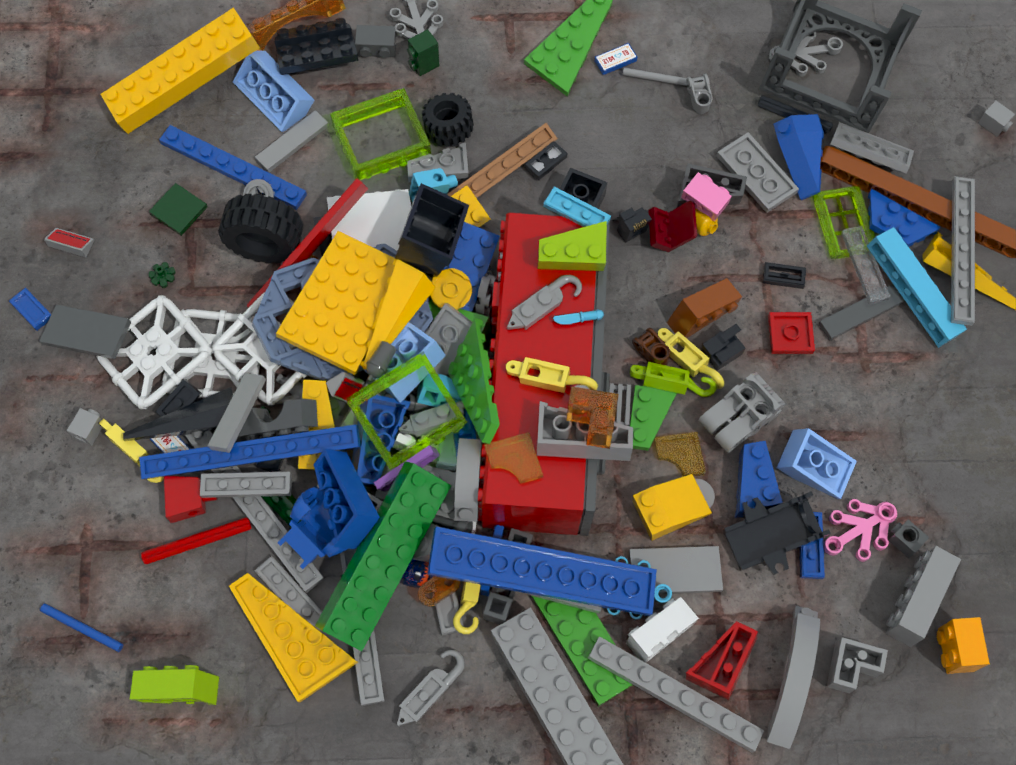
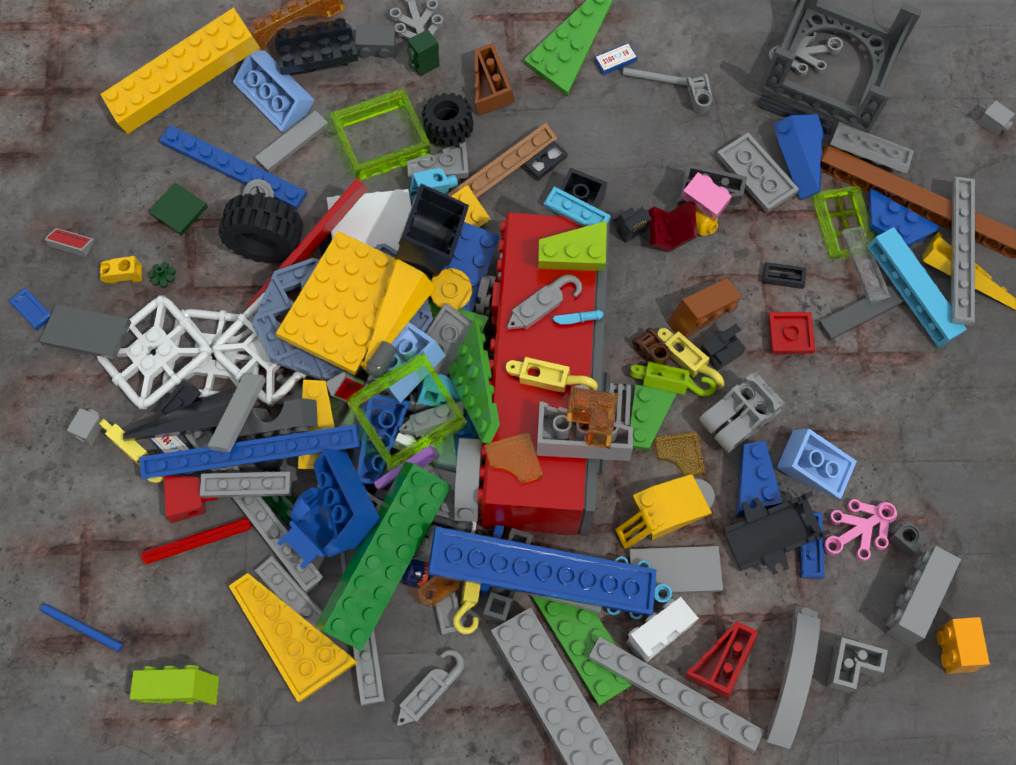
(121, 270): none -> yellow leg
(491, 81): none -> dark orange wedge
(647, 521): none -> yellow tile

